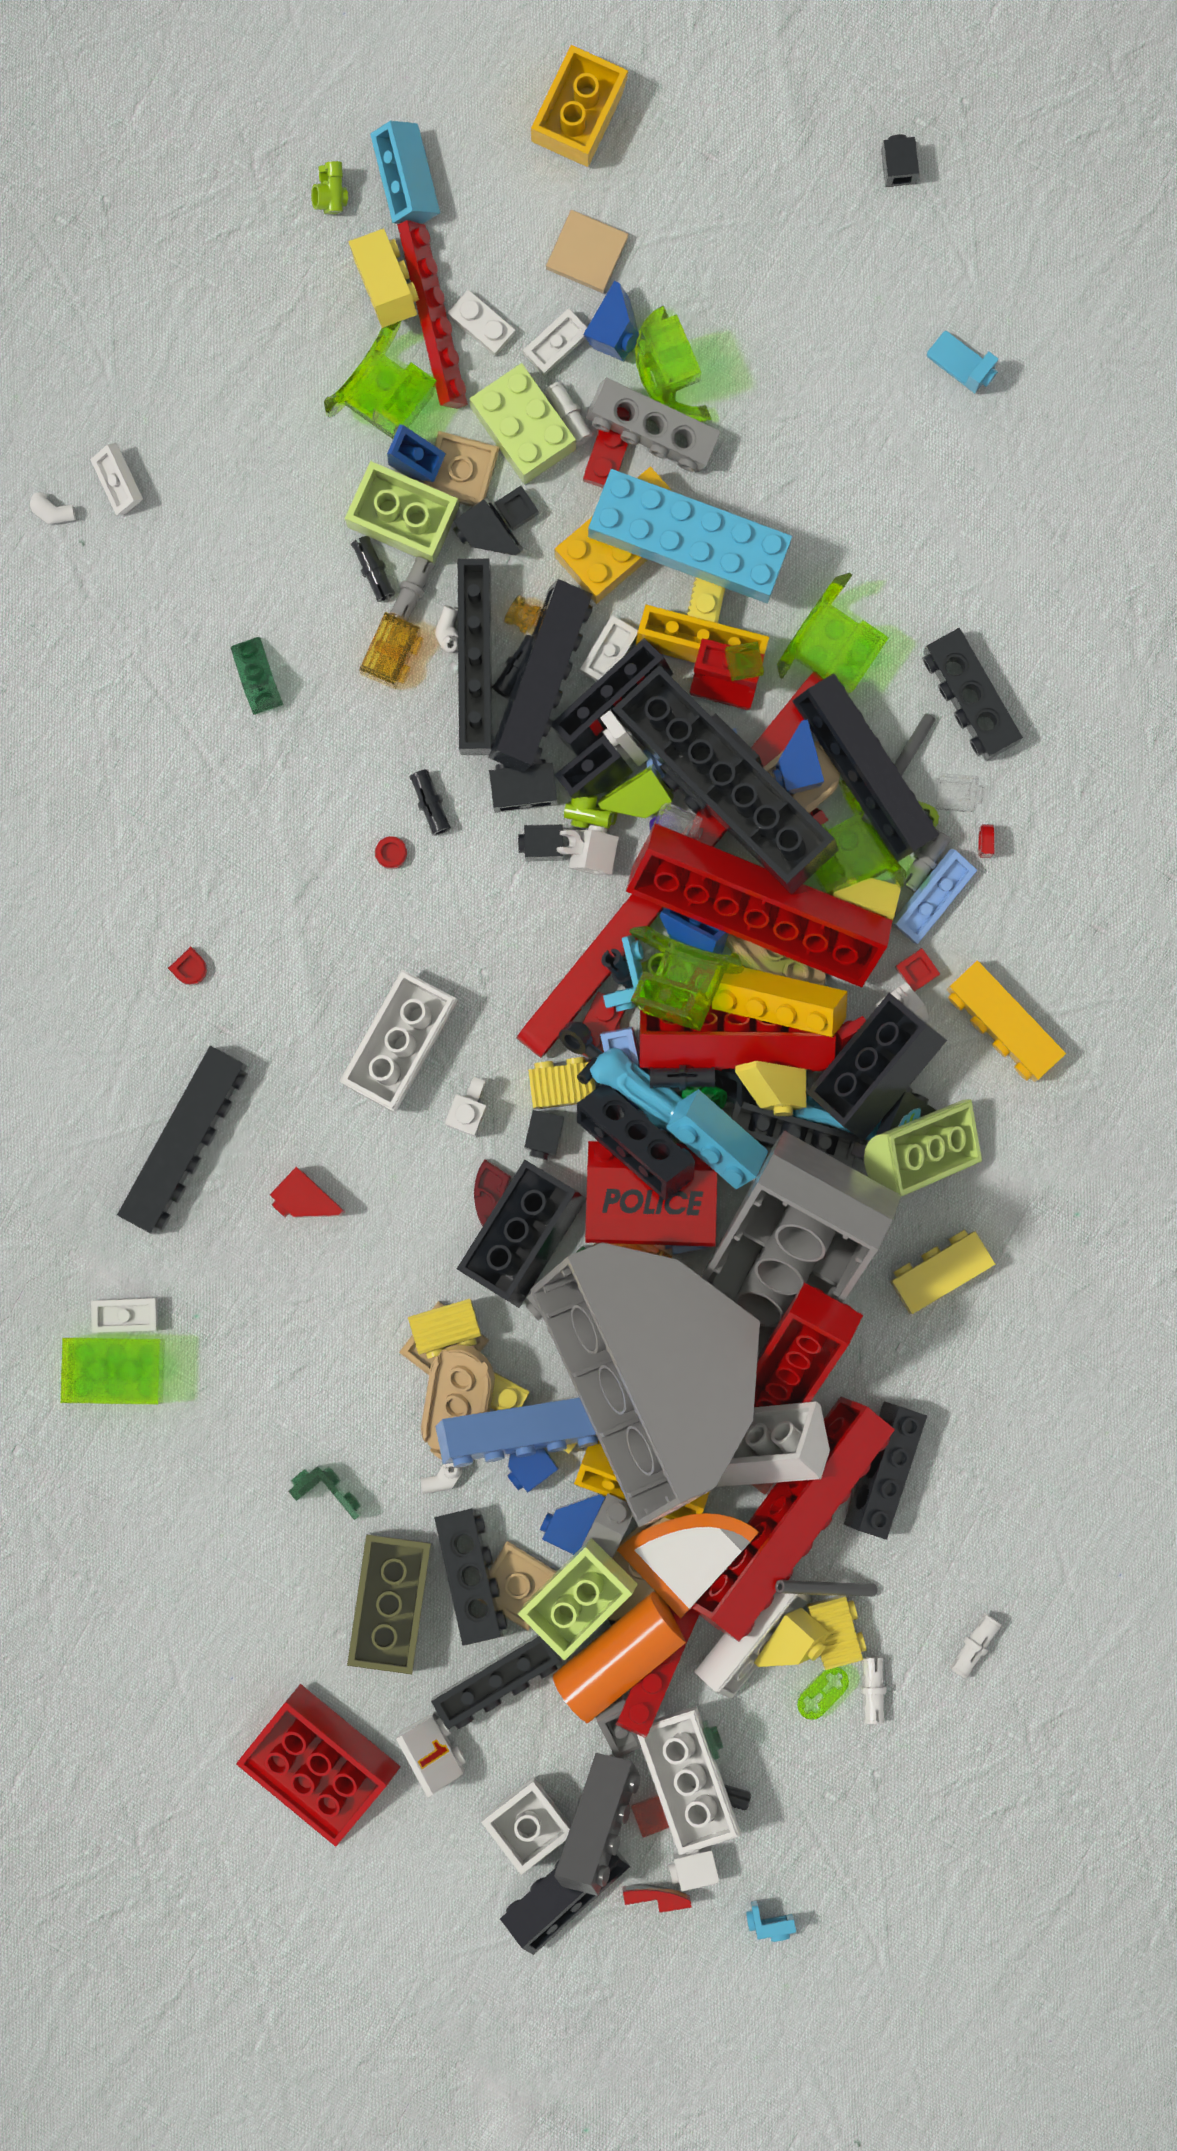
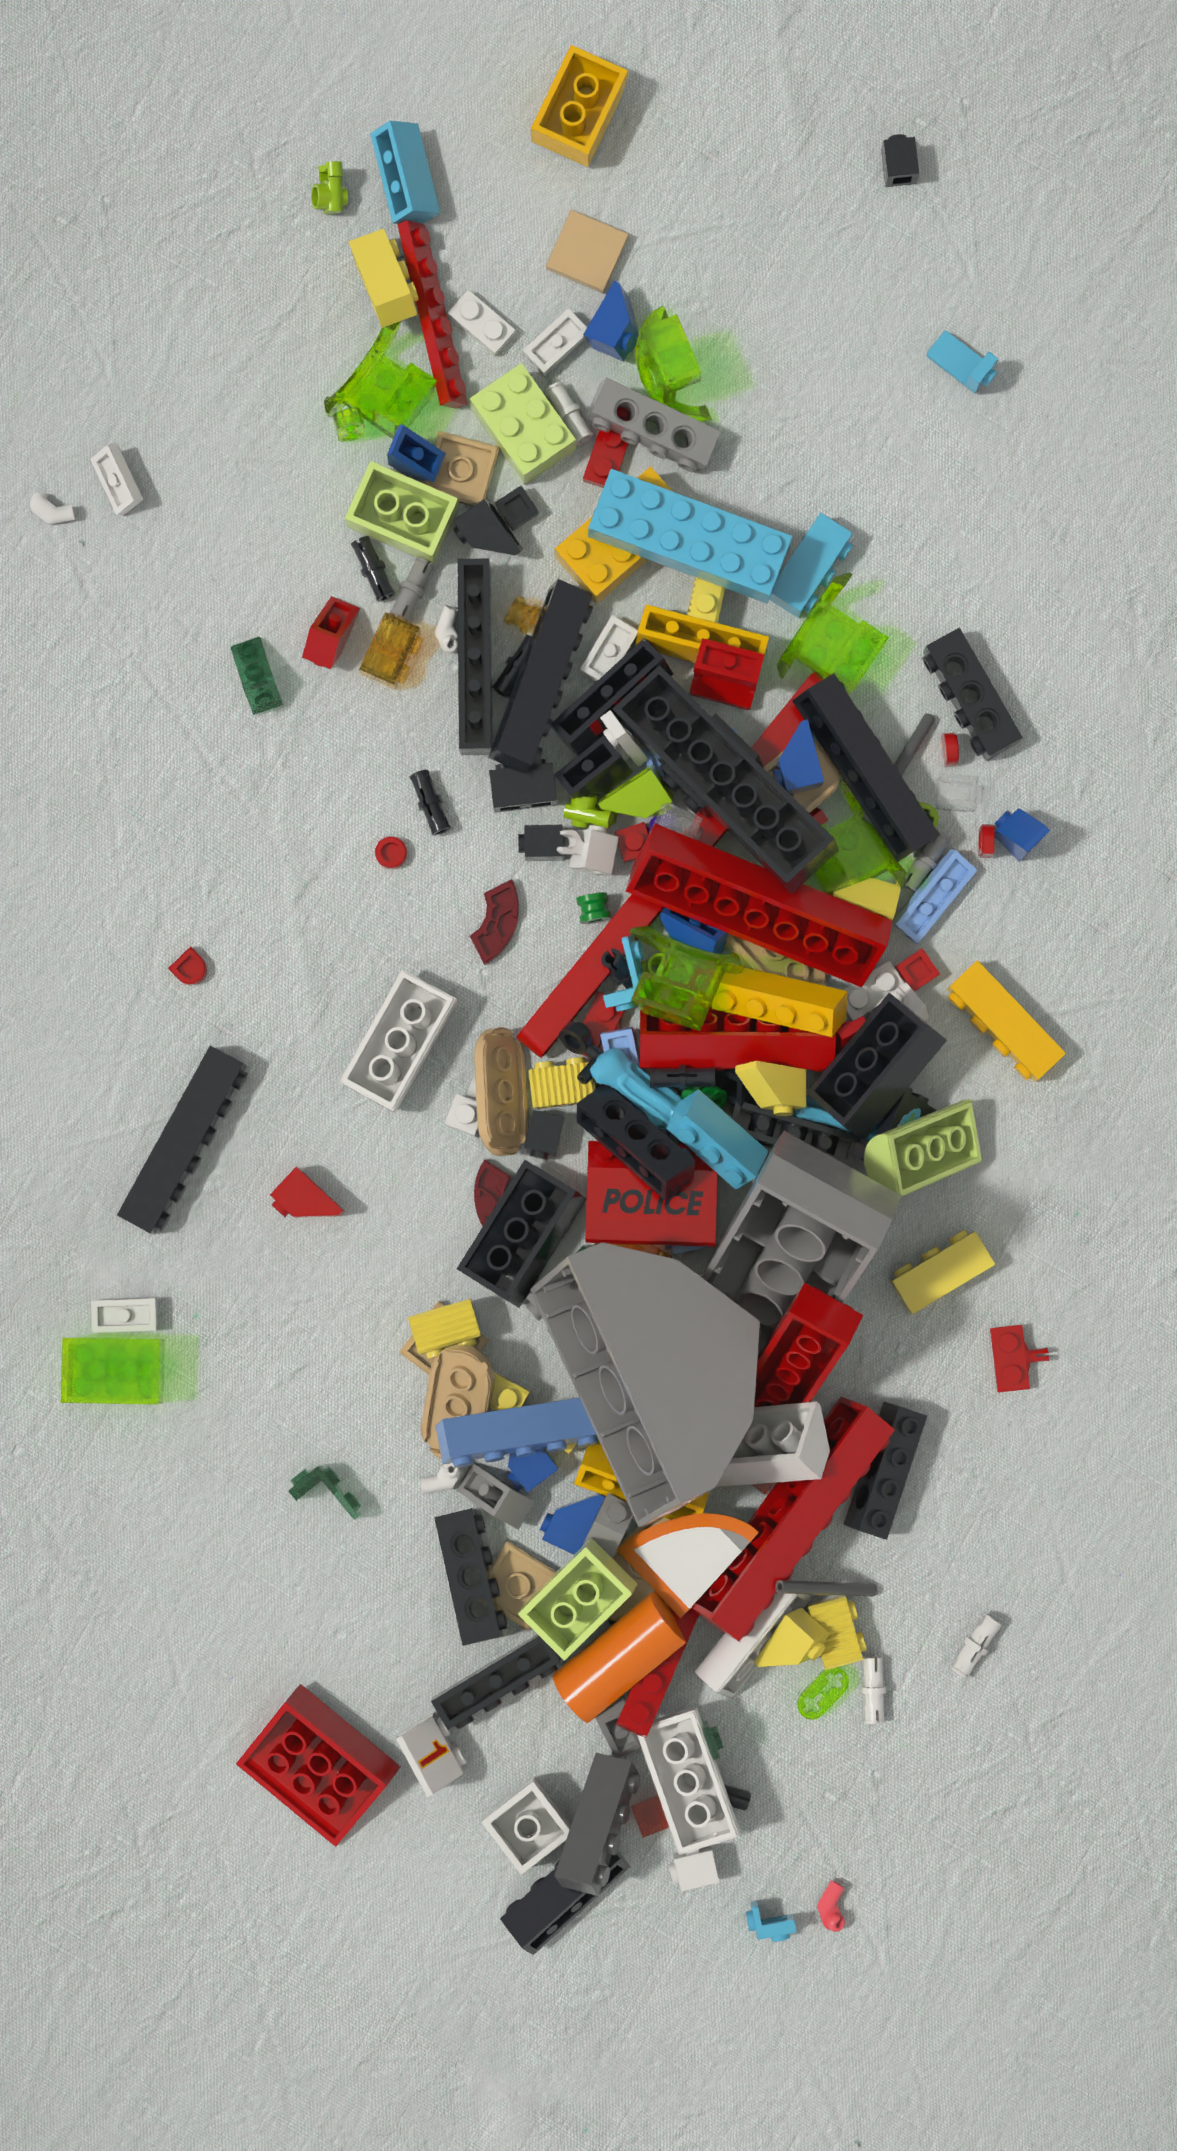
(330, 632): none -> red slope
(348, 424): none -> clear neon green beam
(388, 1604): olive brick -> none
(495, 1496): none -> light grey slope
(499, 923): none -> dark red tile
(500, 1091): none -> tan tile
(593, 908): none -> green wheel
(631, 841): none -> red plate
(667, 1898): red slope -> none
(744, 661): clear neon green tile -> none
(811, 566): none -> medium azure brick
(828, 1907): none -> coral arm
(878, 985): none -> white plate
(950, 749): none -> red tile
(1013, 1358): none -> red plate
(1019, 832): none -> blue slope

